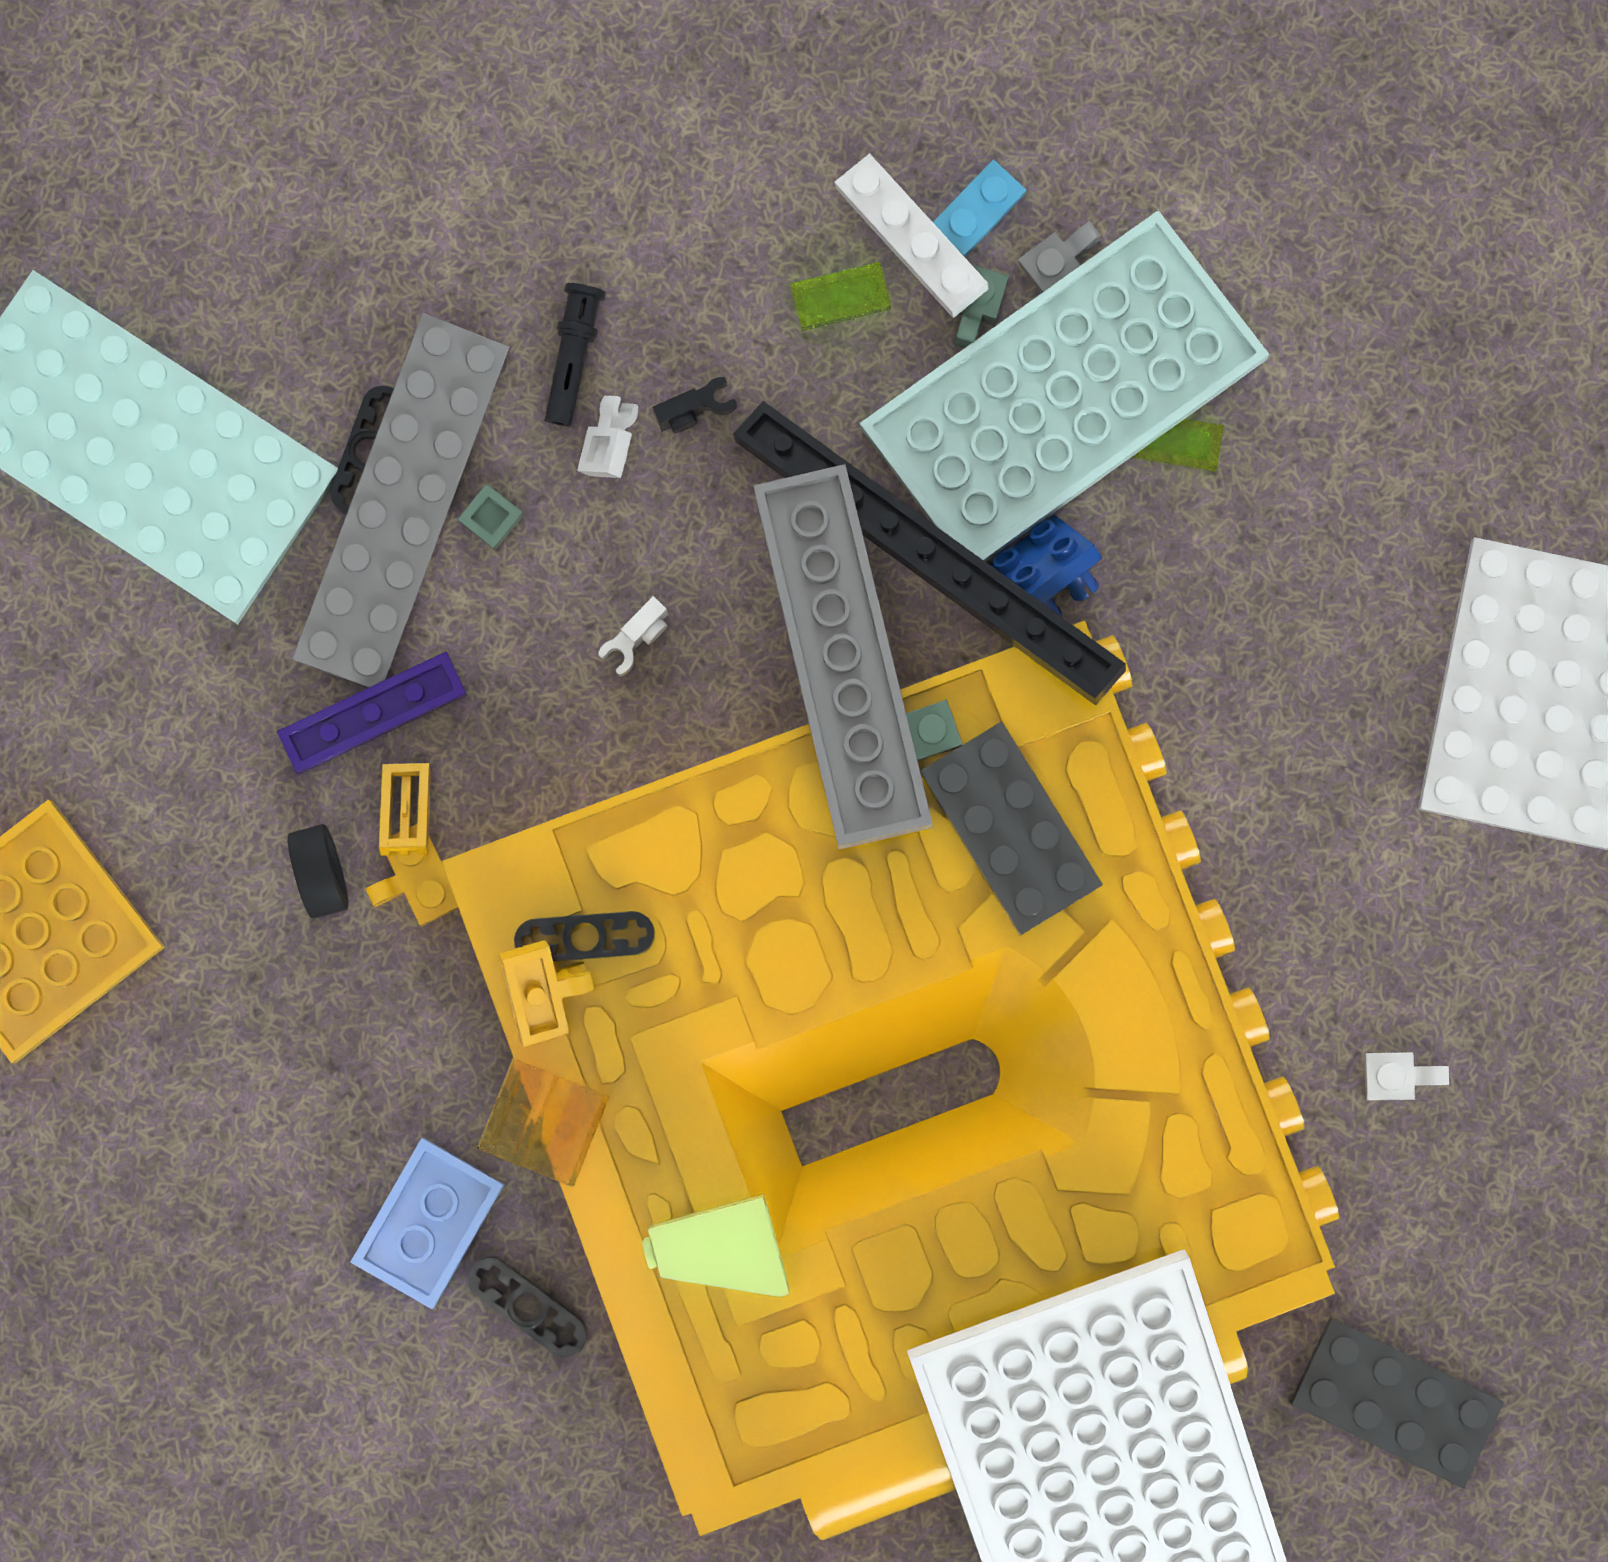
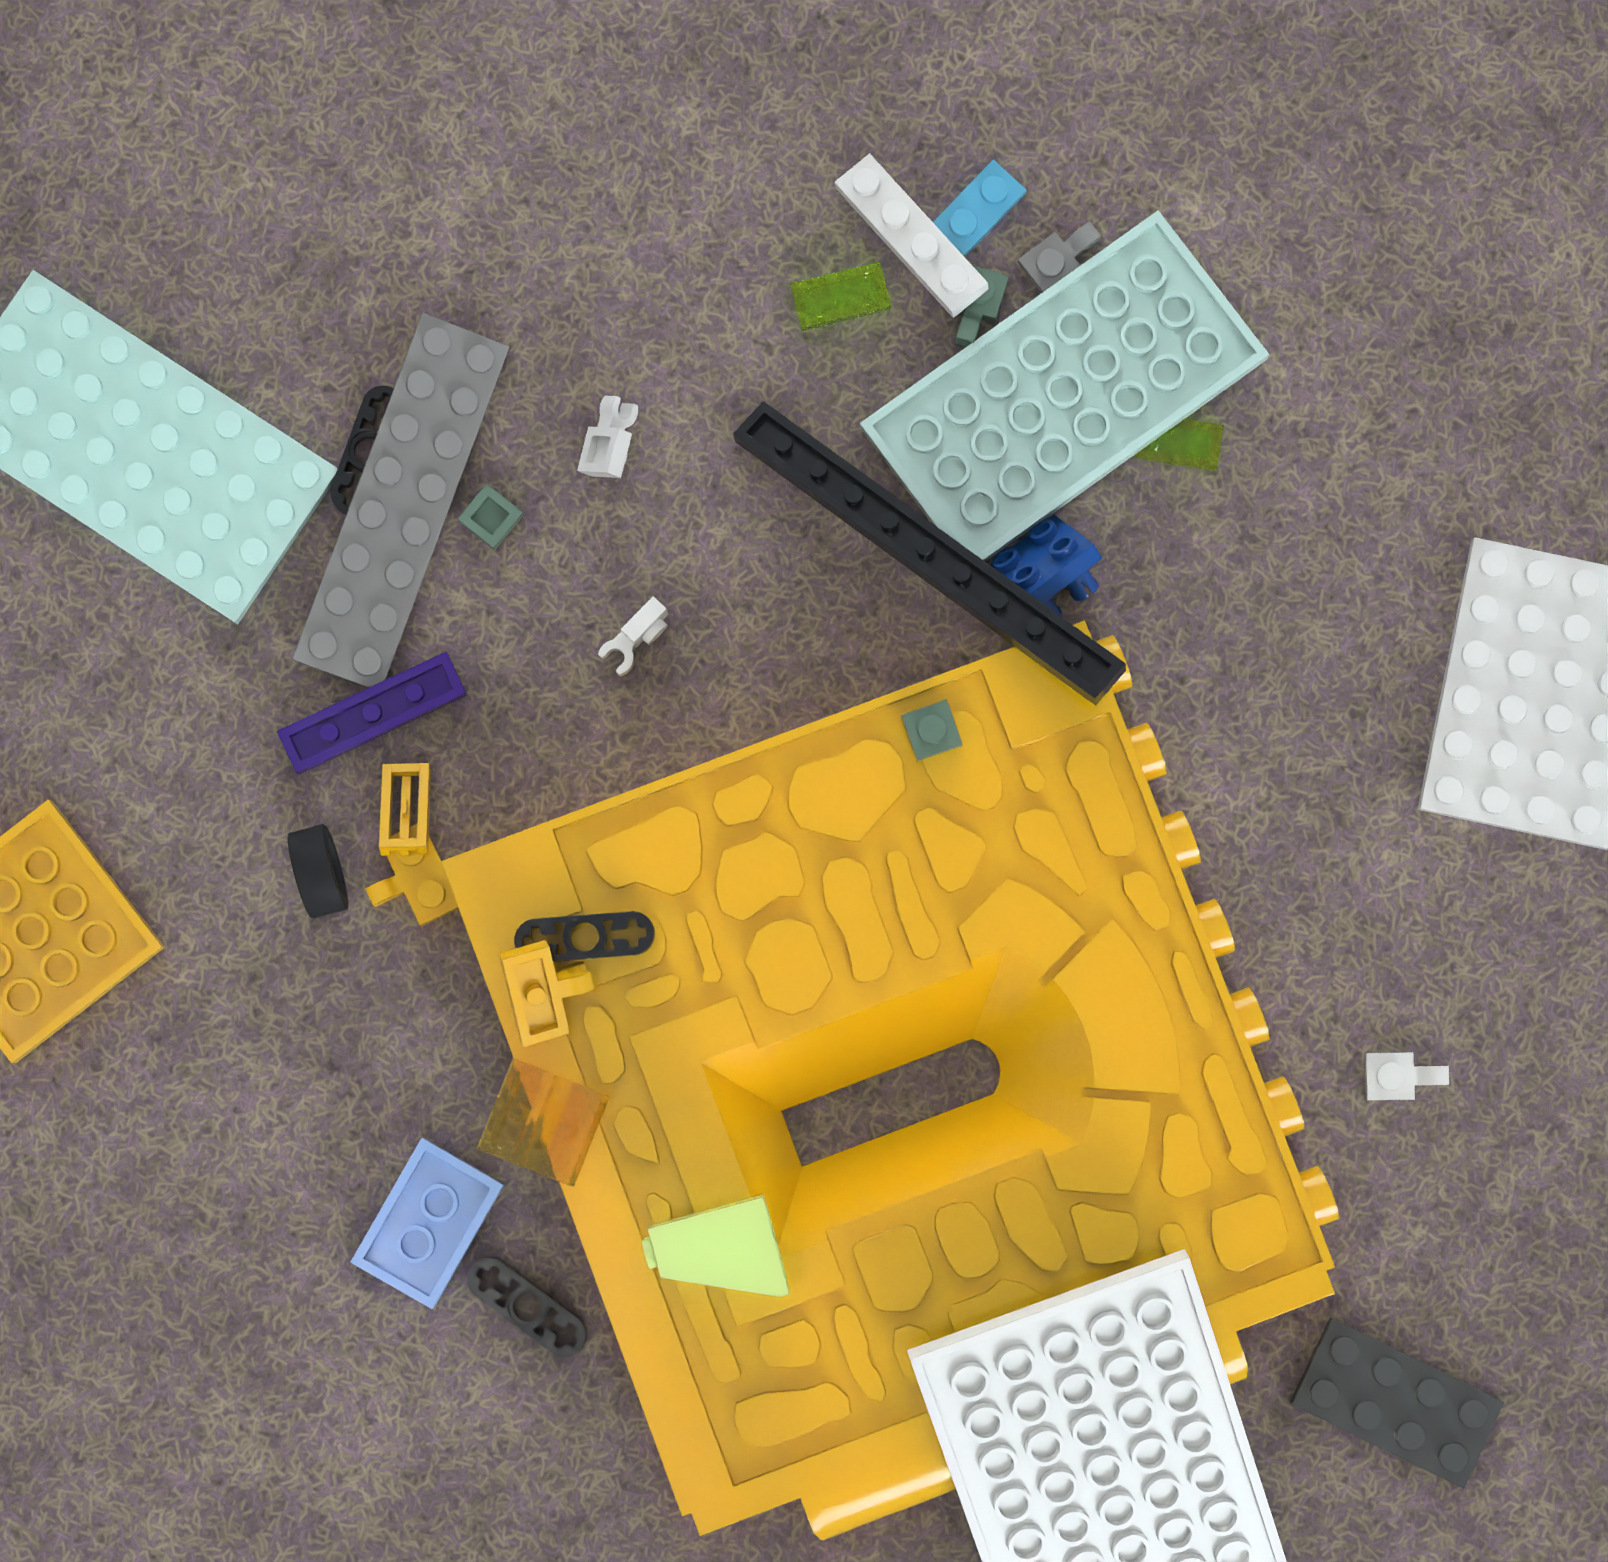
(572, 352): black pin -> none
(682, 411): black plate -> none
(842, 657): light grey plate -> none
(1010, 828): dark grey plate -> none

